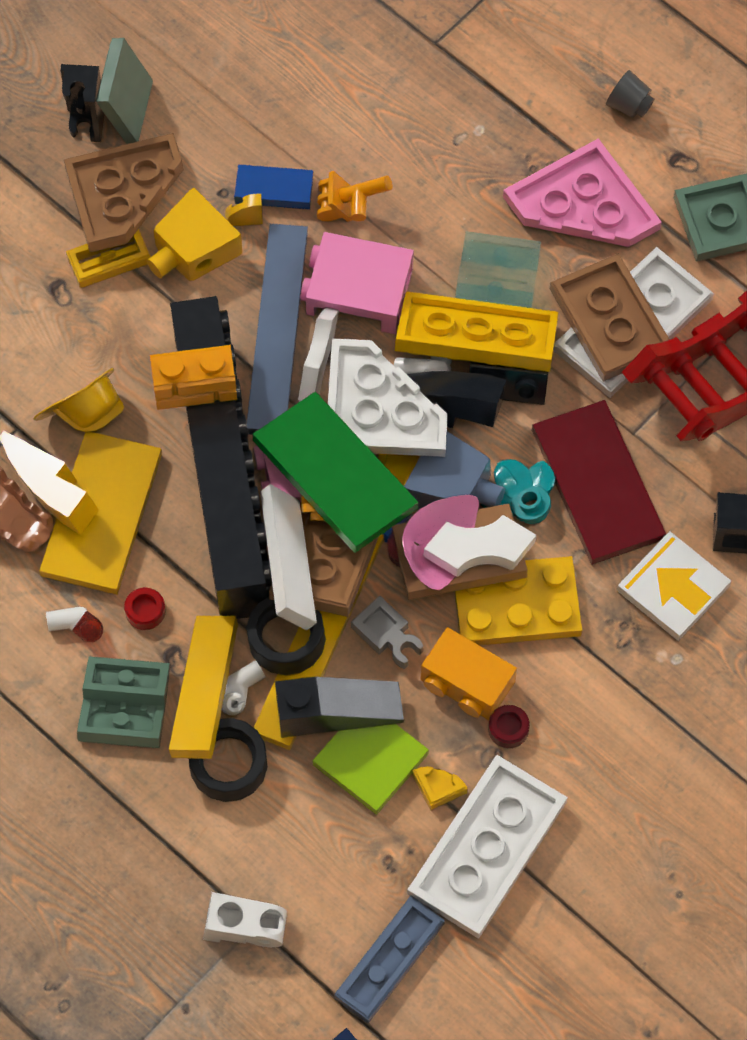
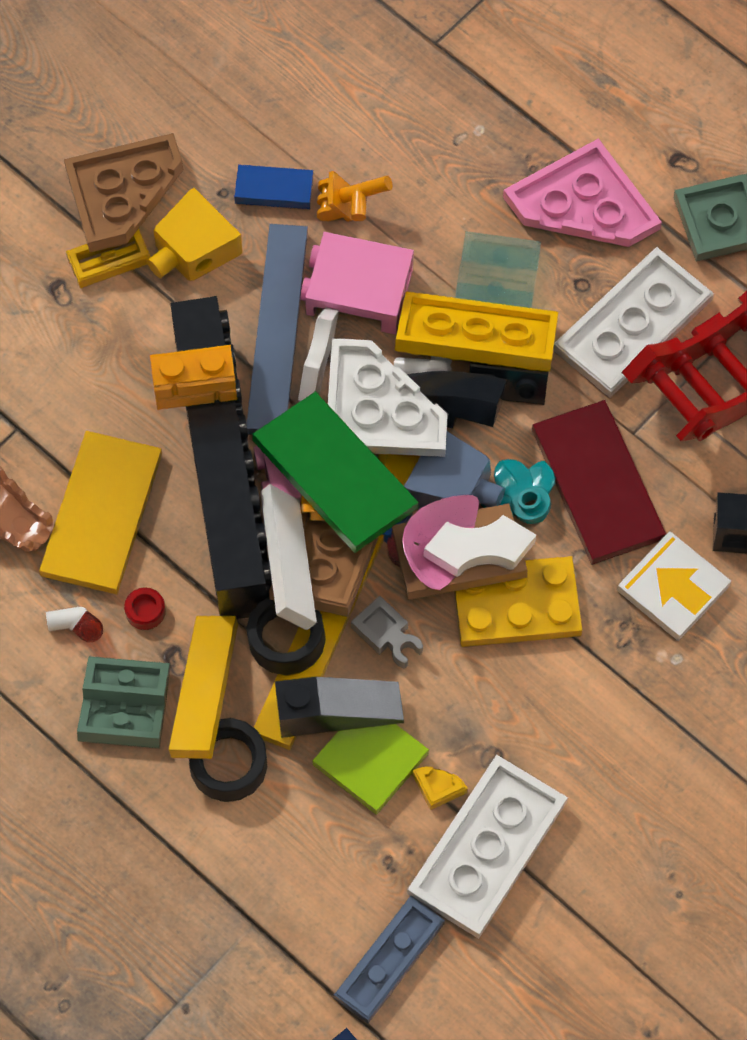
(51, 483): slope -> none
(80, 91): black hinge -> none
(89, 407): yellow piece -> none
(124, 90): sand green tile -> none
(238, 686): white arm -> none
(244, 921): white leg -> none
(247, 212): yellow tile -> none
(467, 674): light orange brick -> none
(508, 726): dark red tile -> none
(608, 314): medium nougat tile -> none
(630, 96): dark grey hat -> none

